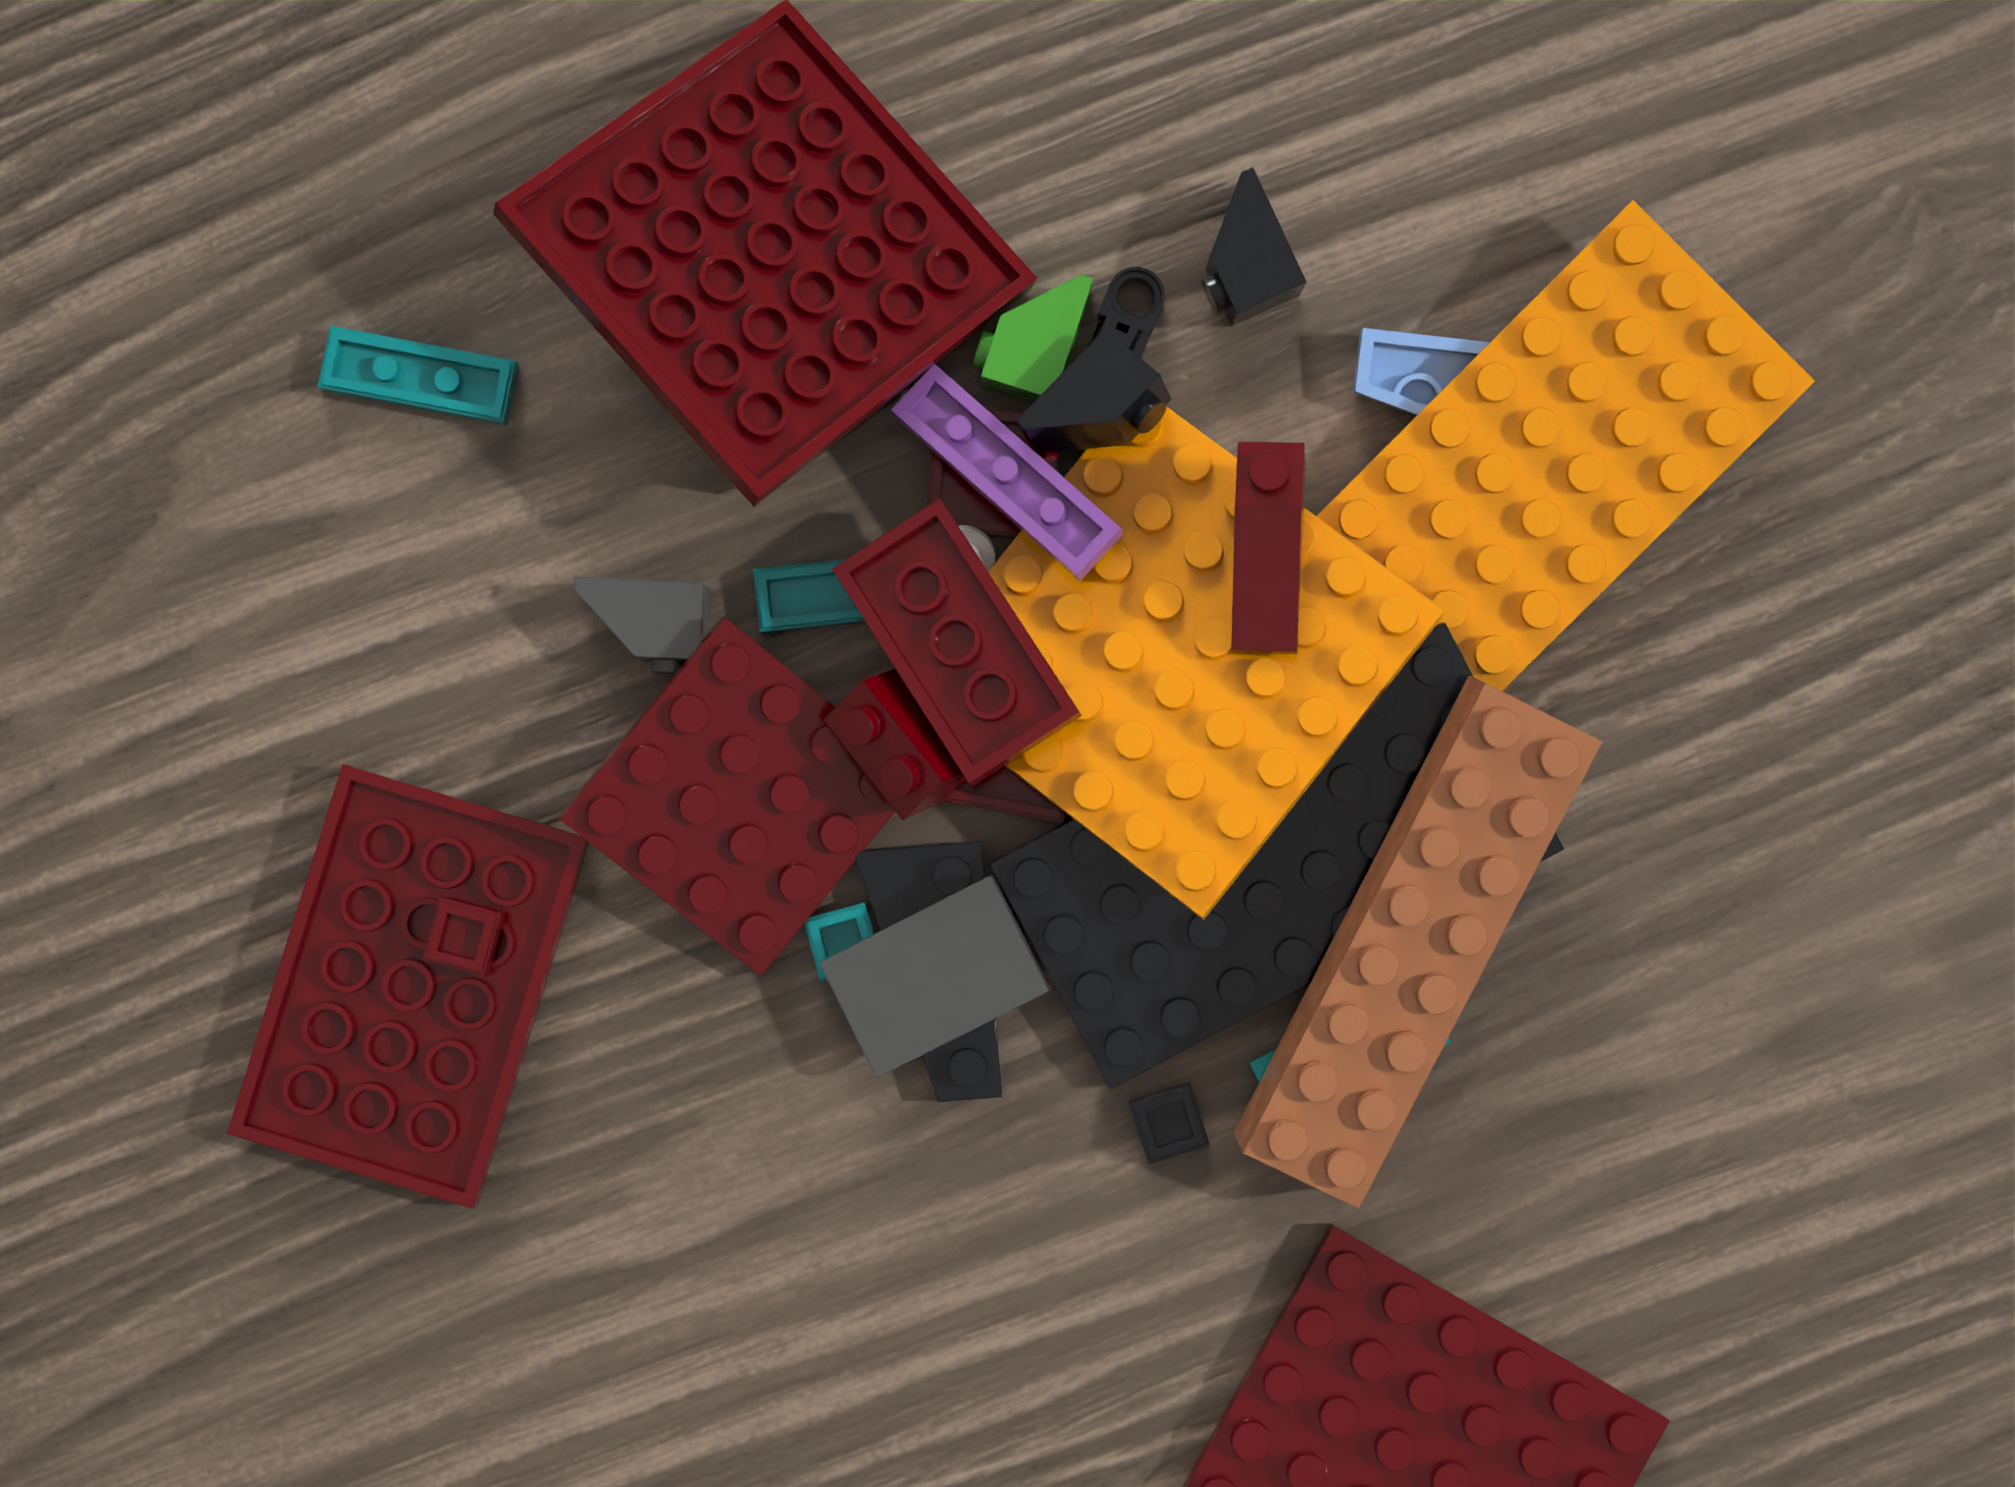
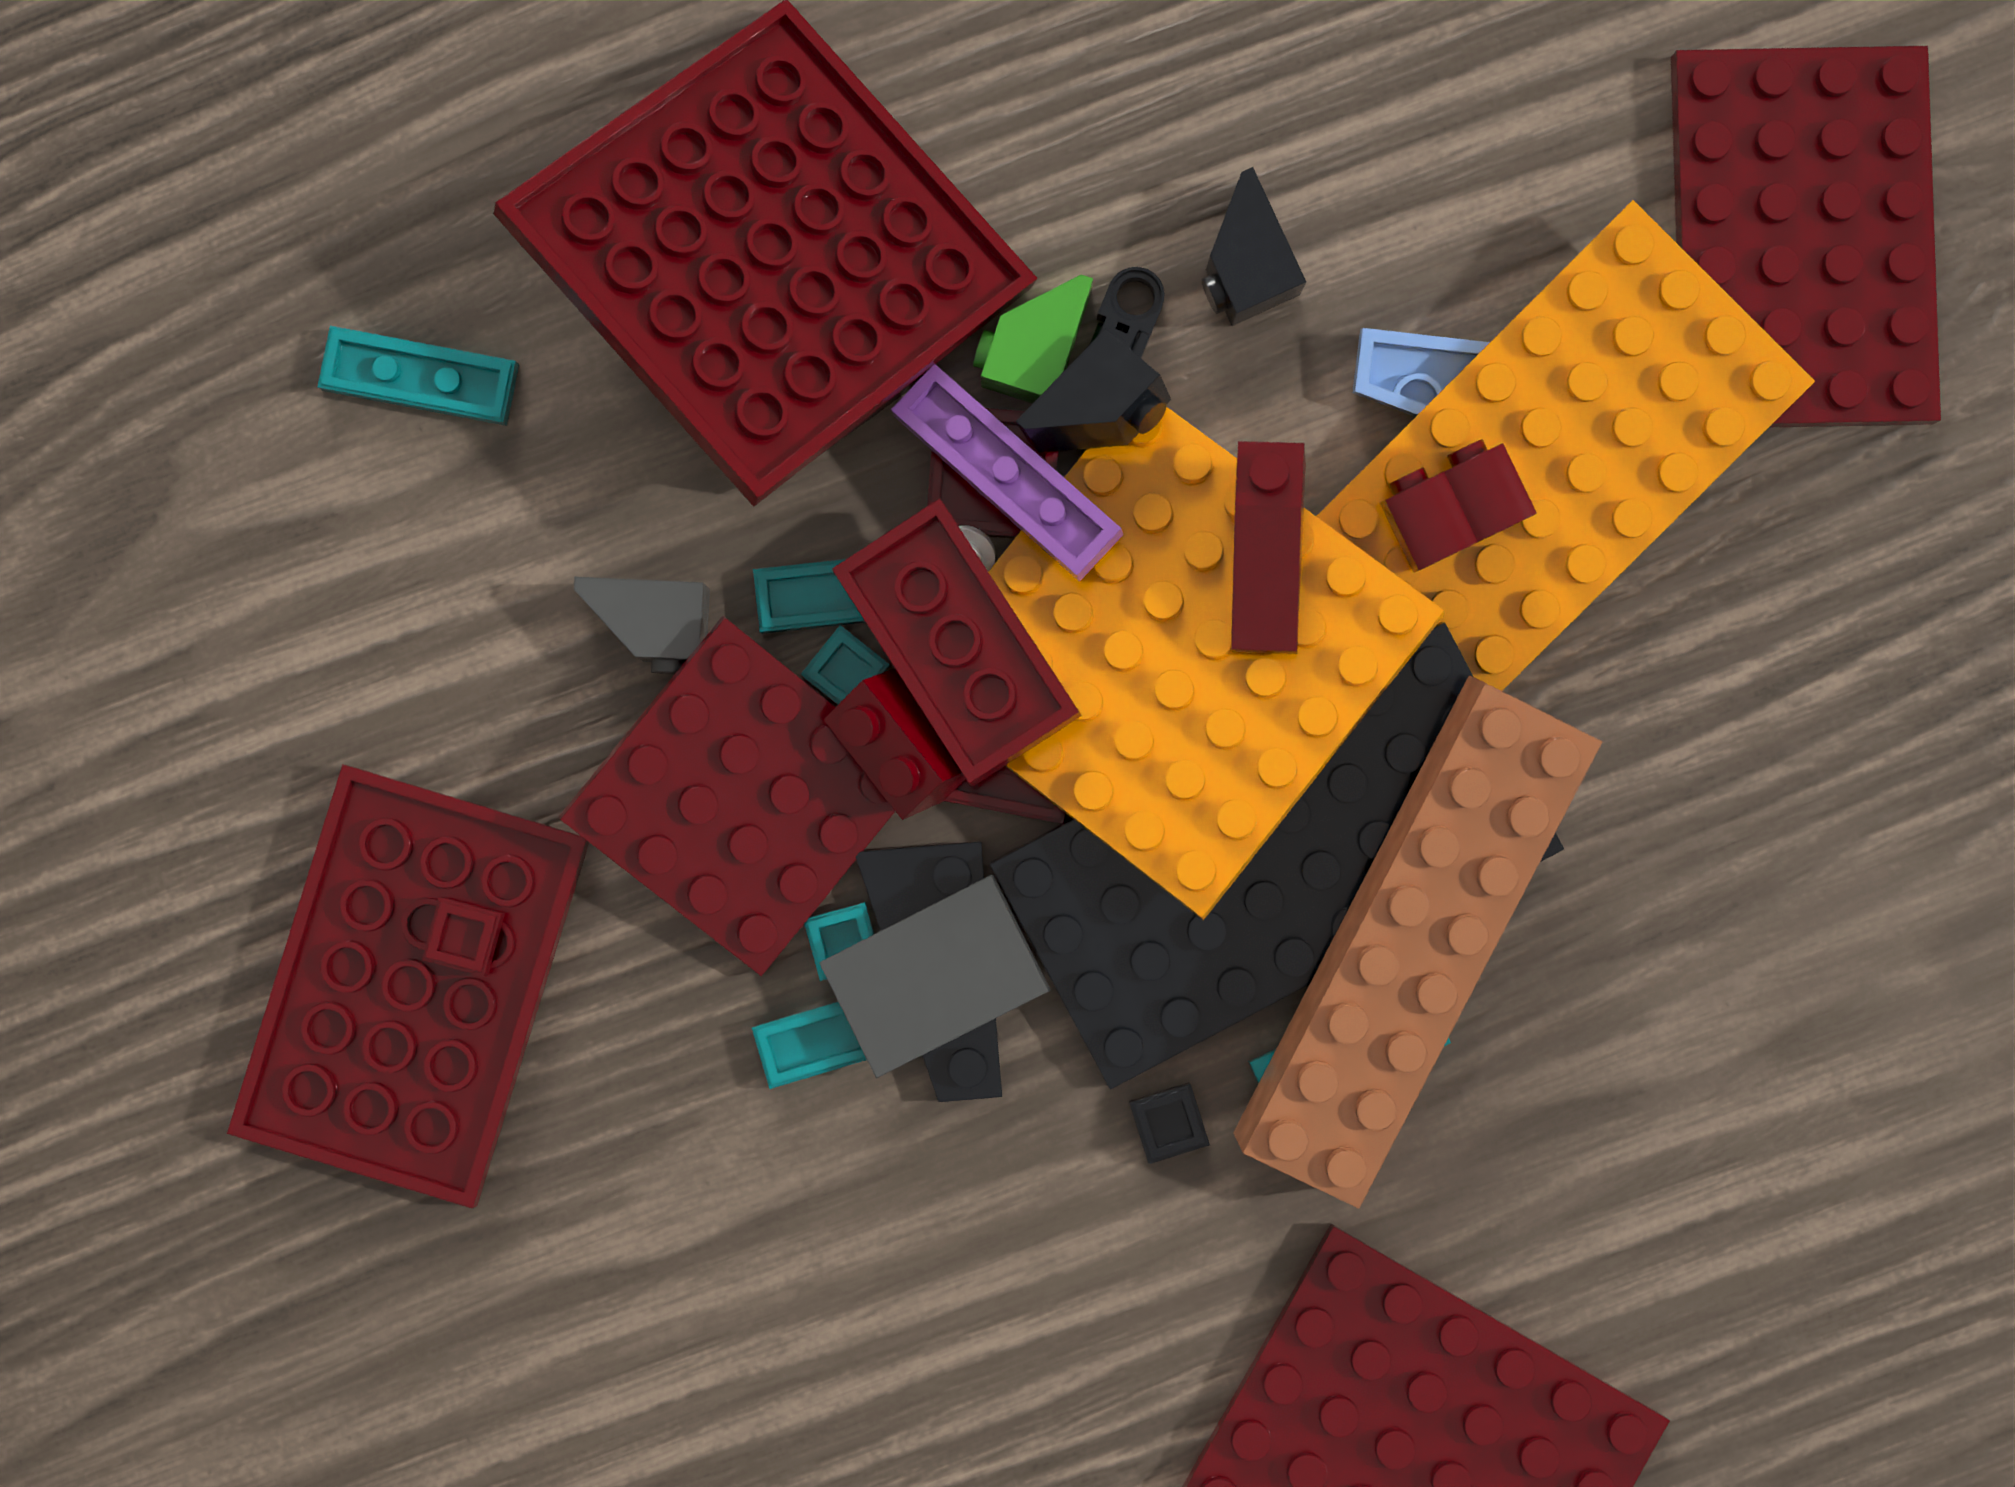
(806, 1045): none -> teal tile
(843, 665): none -> teal tile
(1457, 506): none -> dark red brick
(1817, 216): none -> dark red plate

